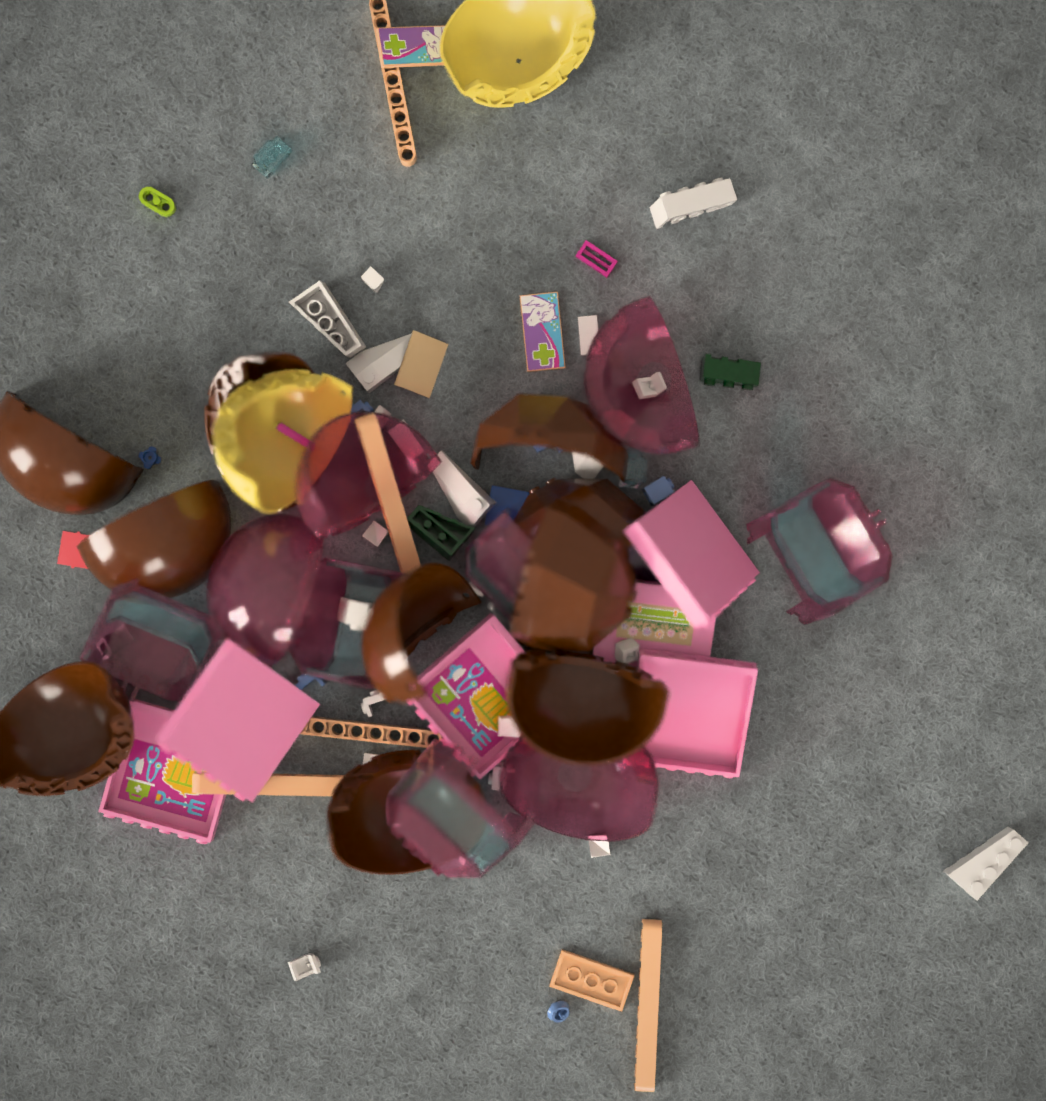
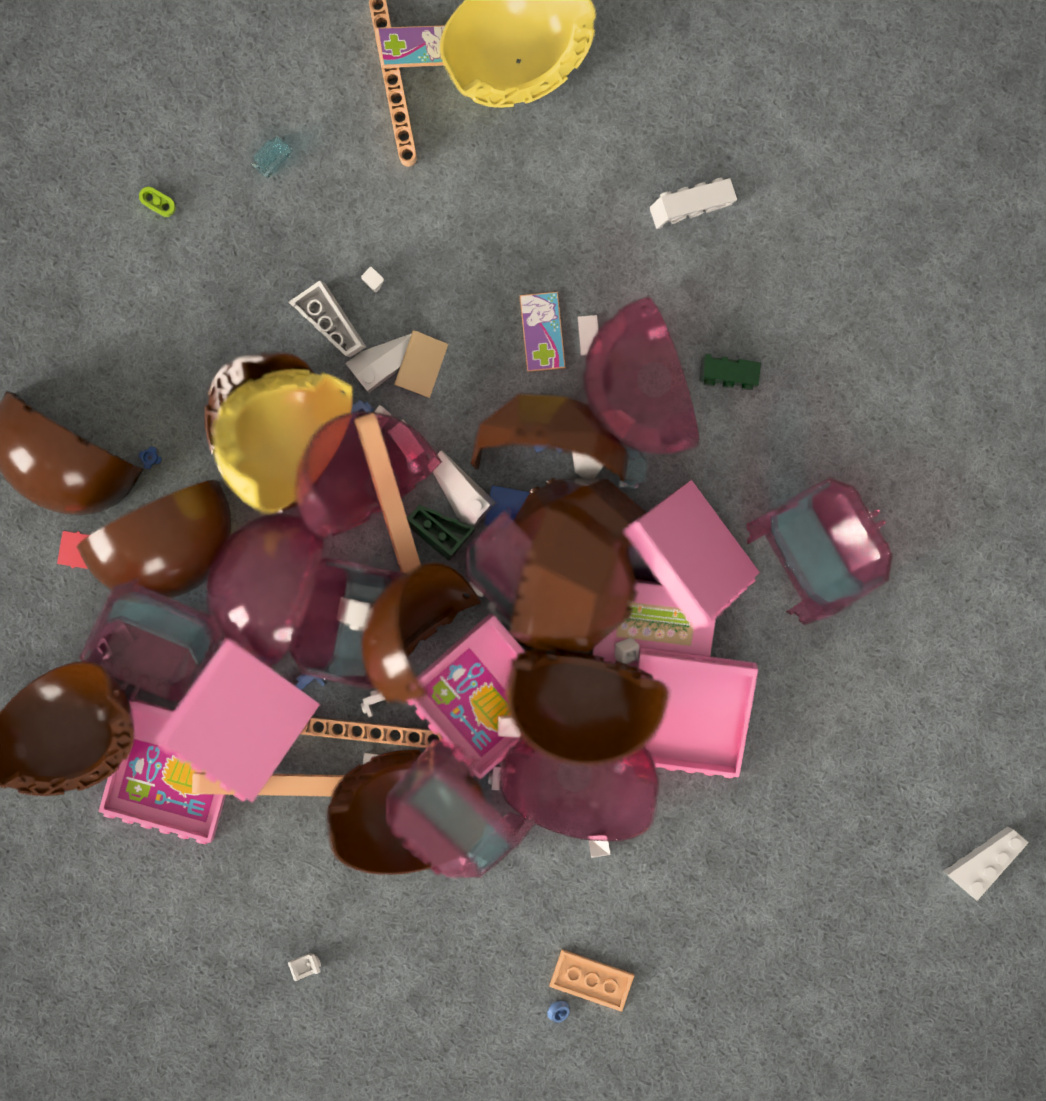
(292, 434): dark pink tile -> none
(375, 534): white slope -> none
(601, 253): dark pink tile -> none
(648, 1005): light nougat beam -> none
(649, 386): white bracket -> none
(658, 490): medium blue brick -> none

